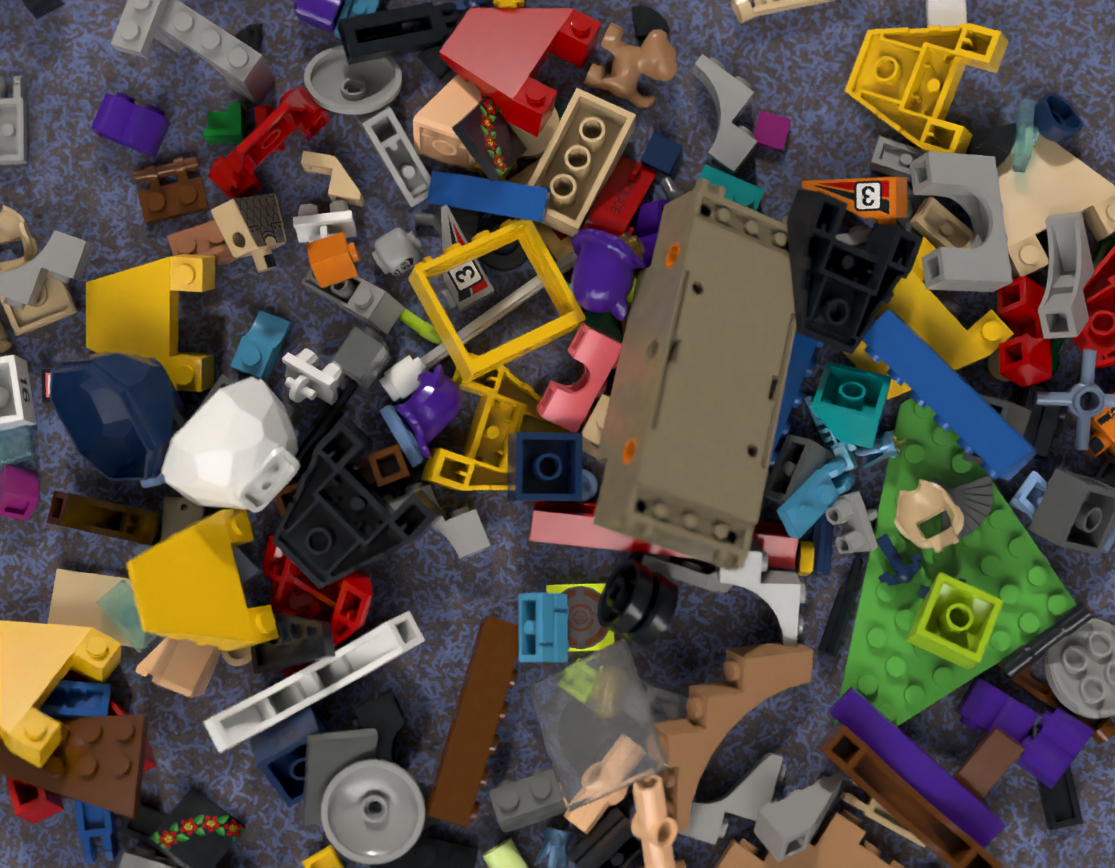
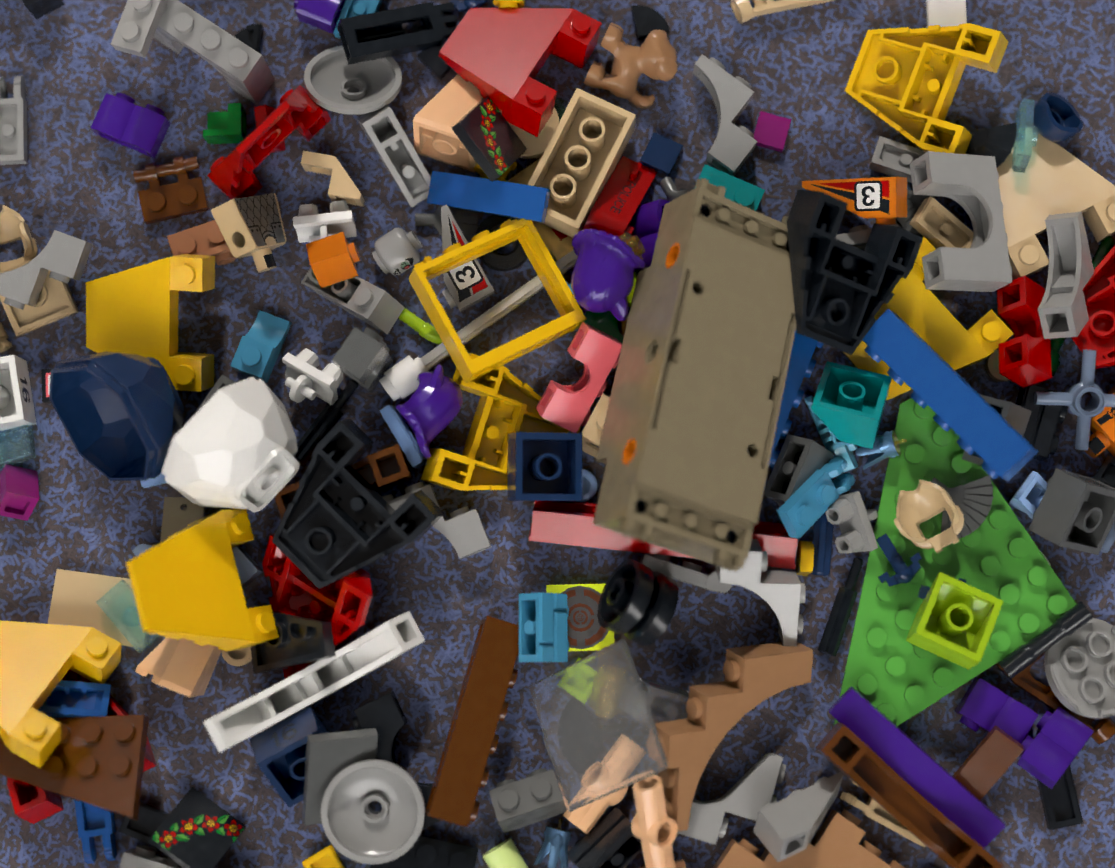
(103, 518): dark brown arch -> none

